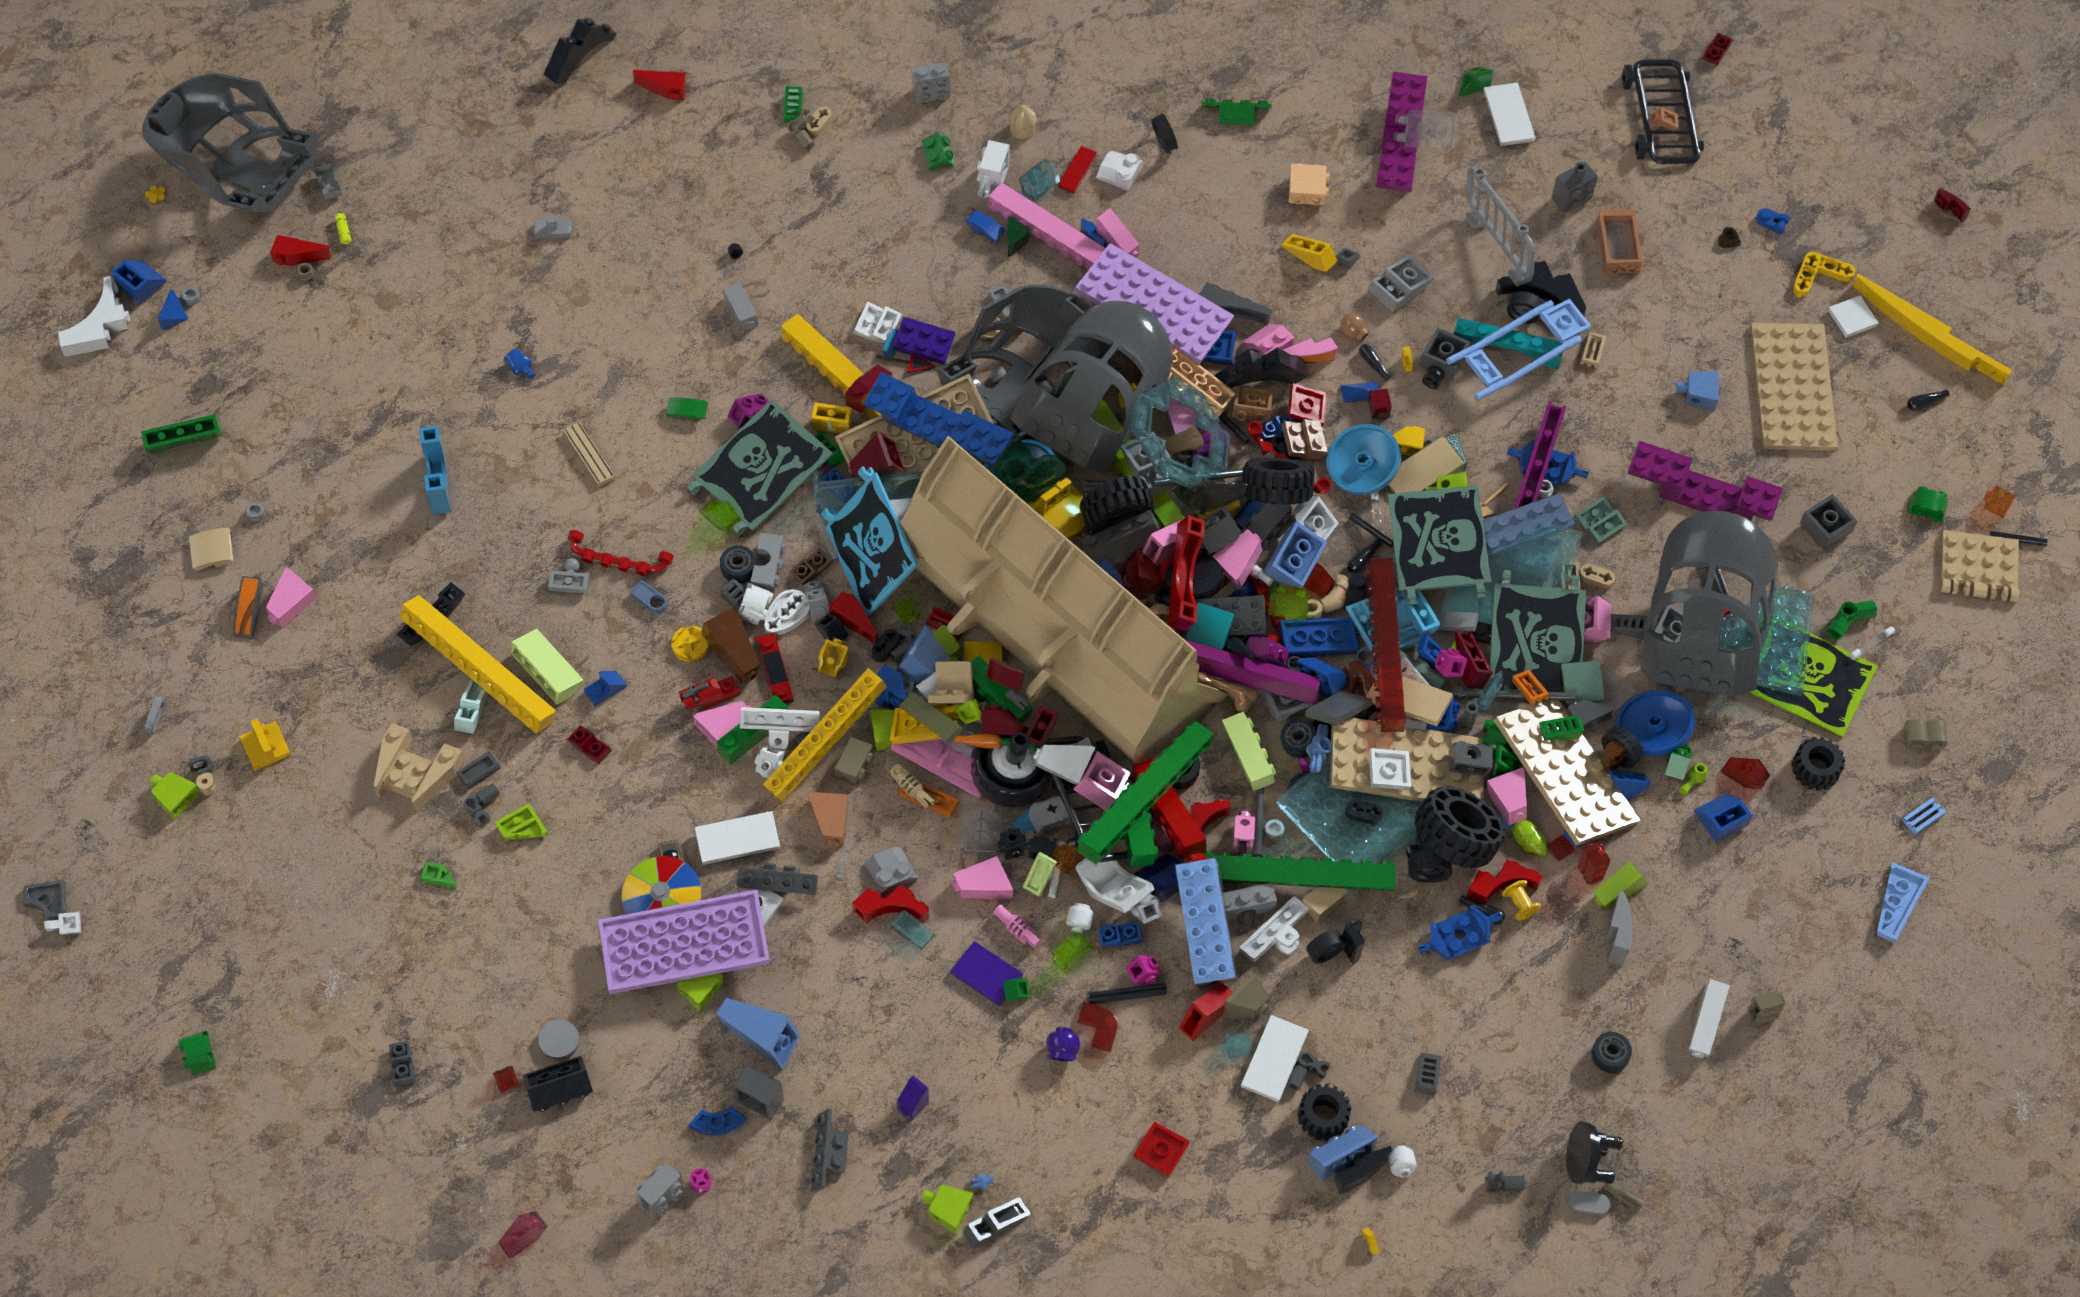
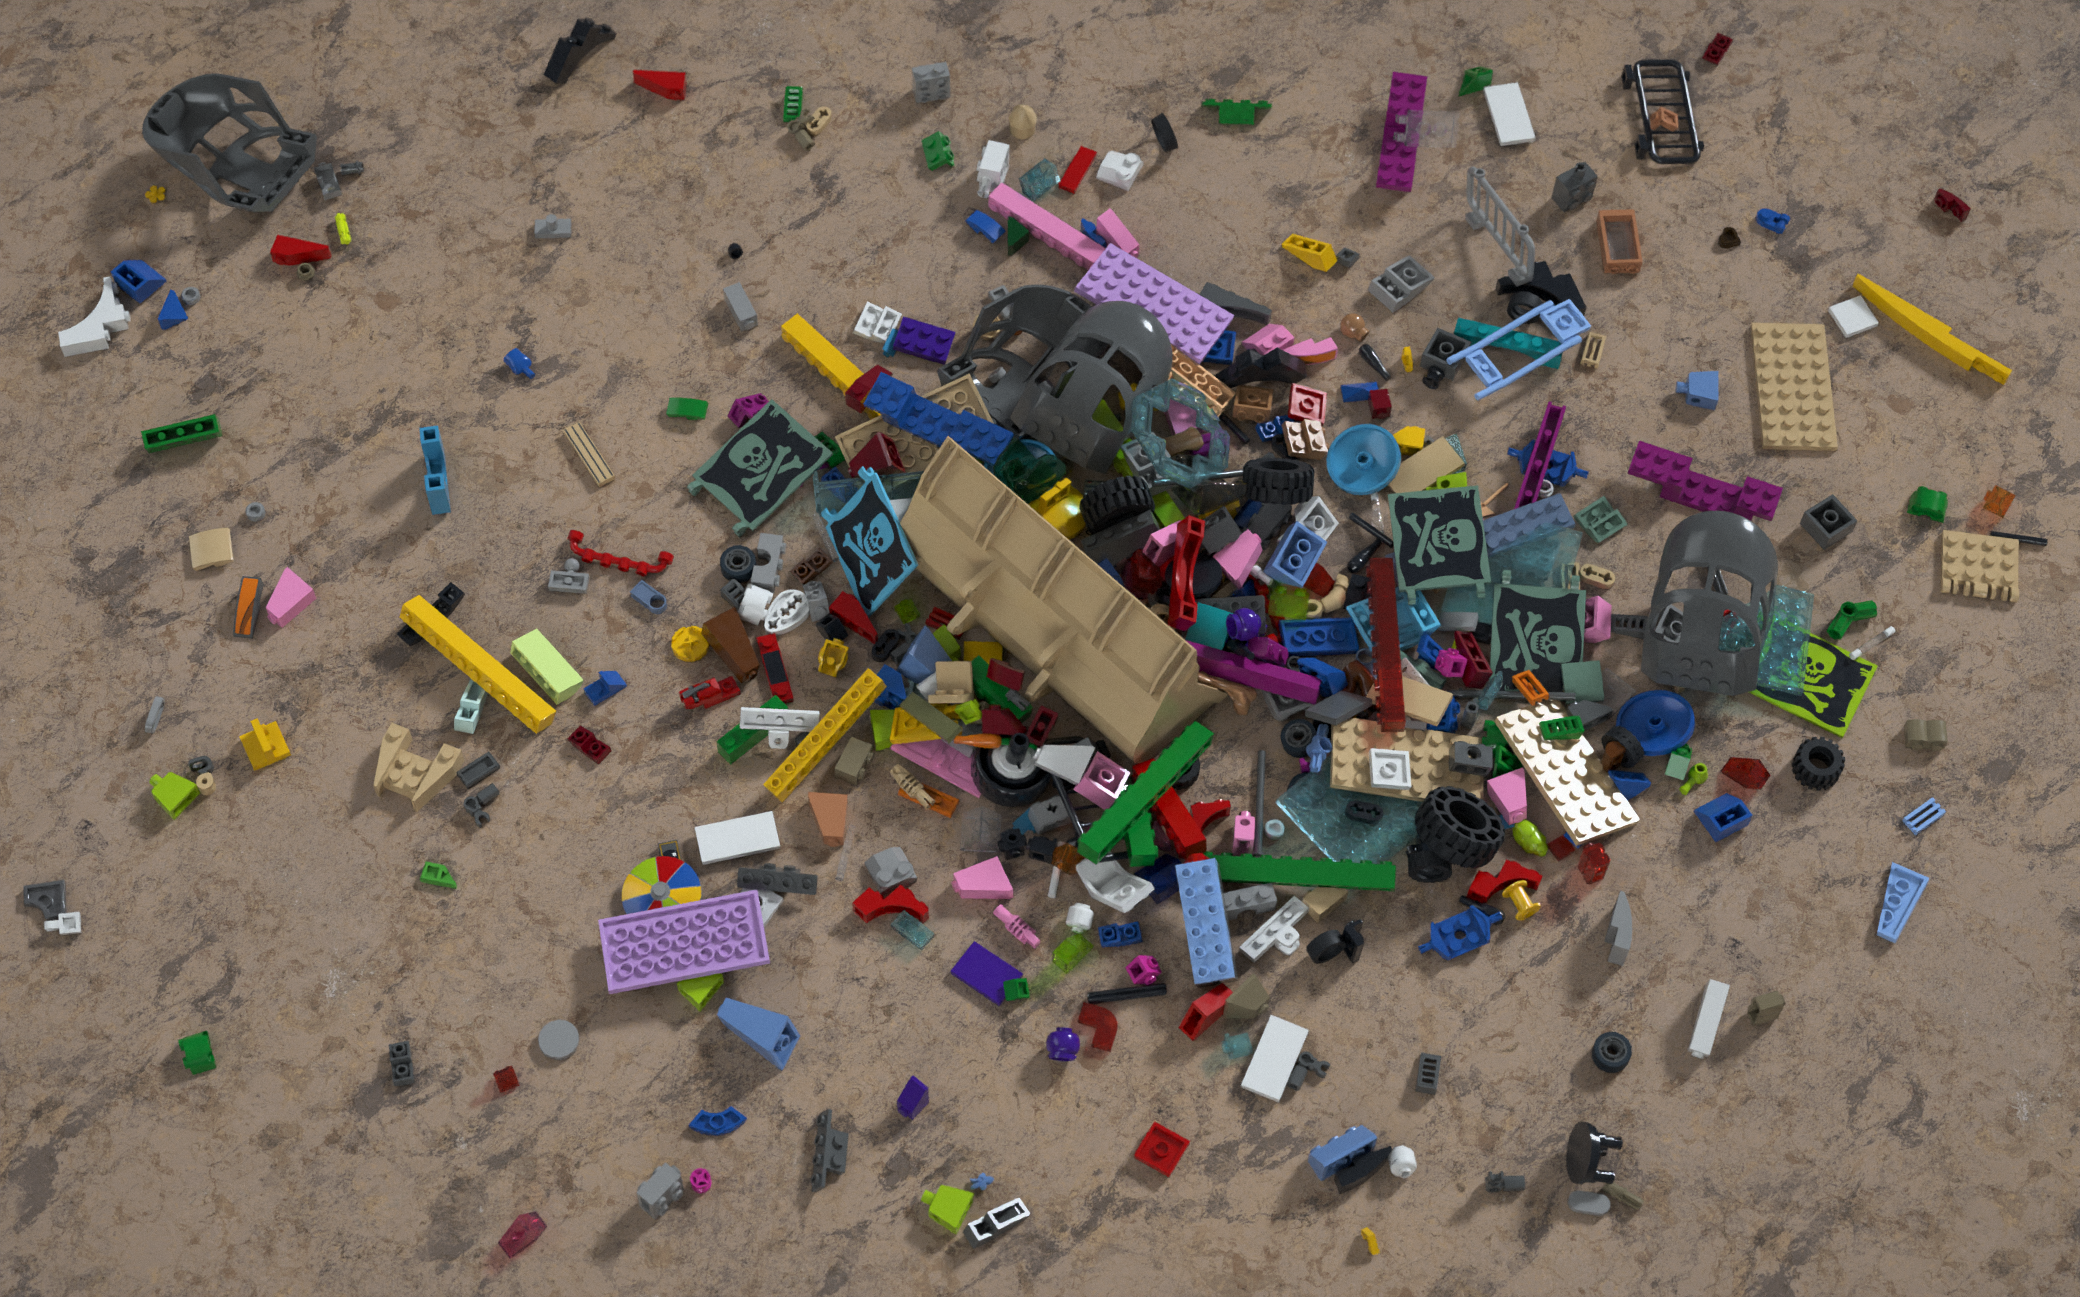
(352, 168): none -> dark grey pin
(521, 824): lime wing -> none
(557, 1084): black slope -> none
(719, 721): bright pink slope -> none
(720, 514): clear neon green slope -> none
(759, 1092): dark grey brick -> none
(768, 761): white brick -> none
(831, 418): yellow brick -> none
(915, 363): clear smoke piece -> none
(1039, 874): yellowish green tile -> none
(1147, 909): white brick -> none
(1243, 624): none -> dark purple piece
(1248, 751): yellowish green brick -> none
(1254, 430): red bar -> none
(1308, 184): light nougat brick -> none
(1329, 1097): black tyre -> none
(1625, 879): lime slope -> none
(1819, 267): yellow beam -> none
(1923, 400): black piece -> none

